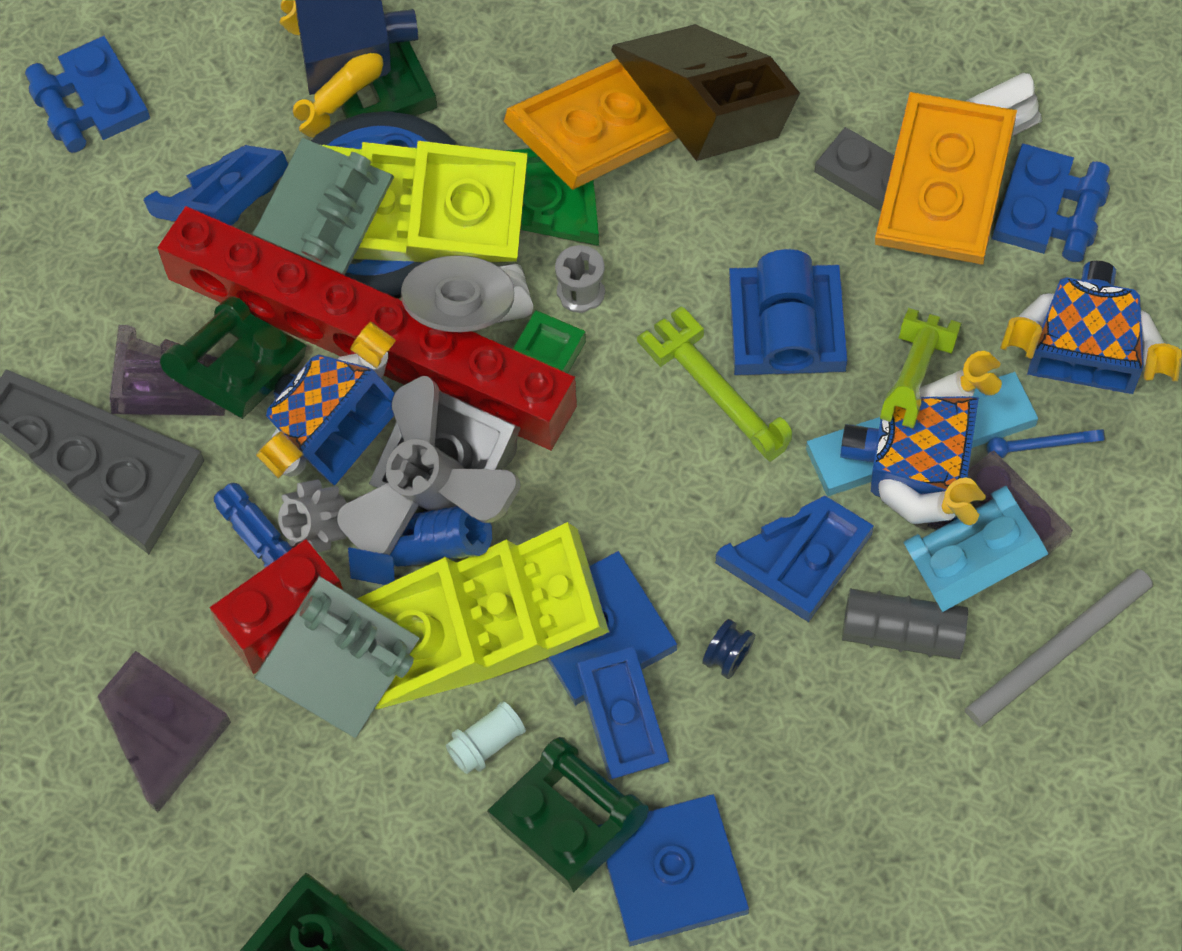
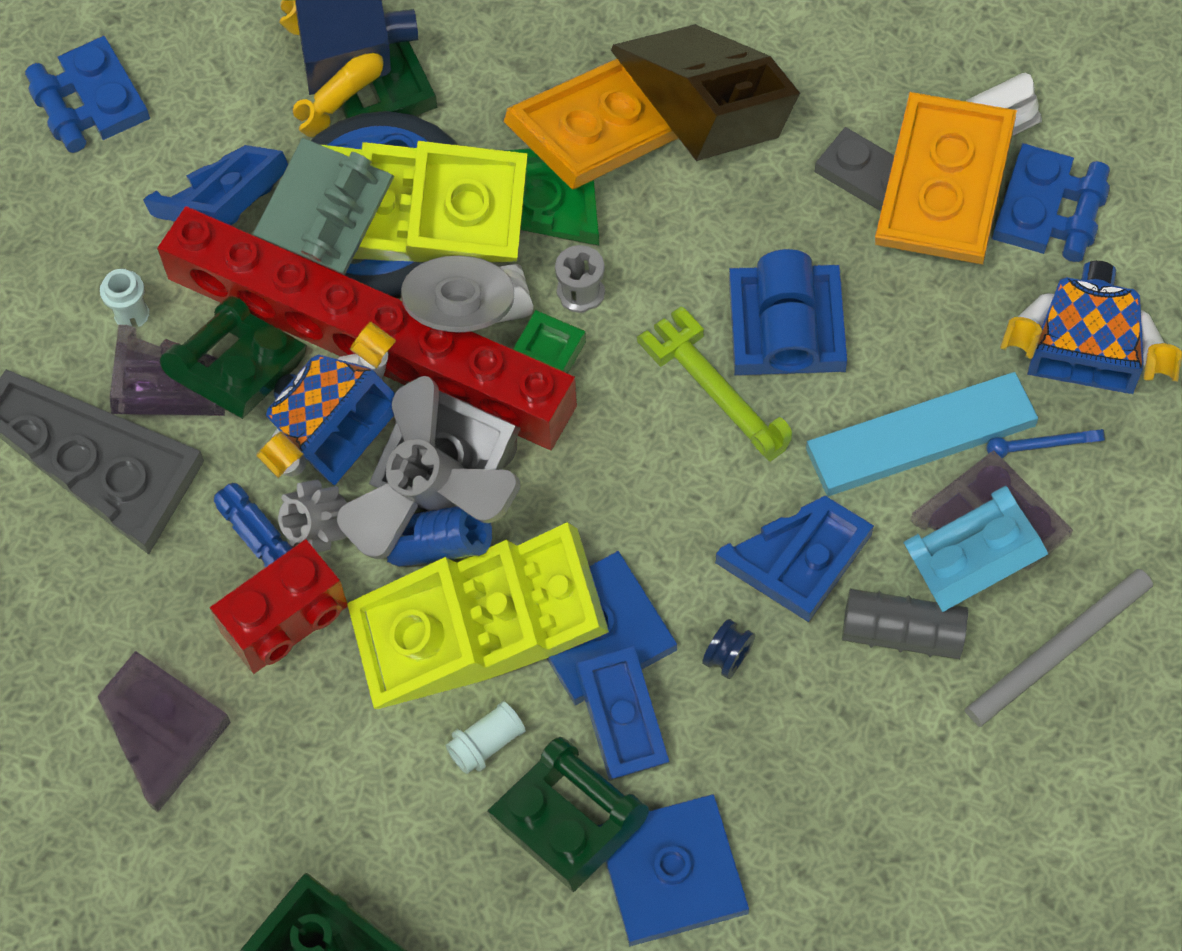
(124, 294): none -> light aqua pin
(337, 657): sand green hinge -> none
(371, 566): blue sticker -> none
(925, 339): lime hinge -> none
(927, 467): torso -> none

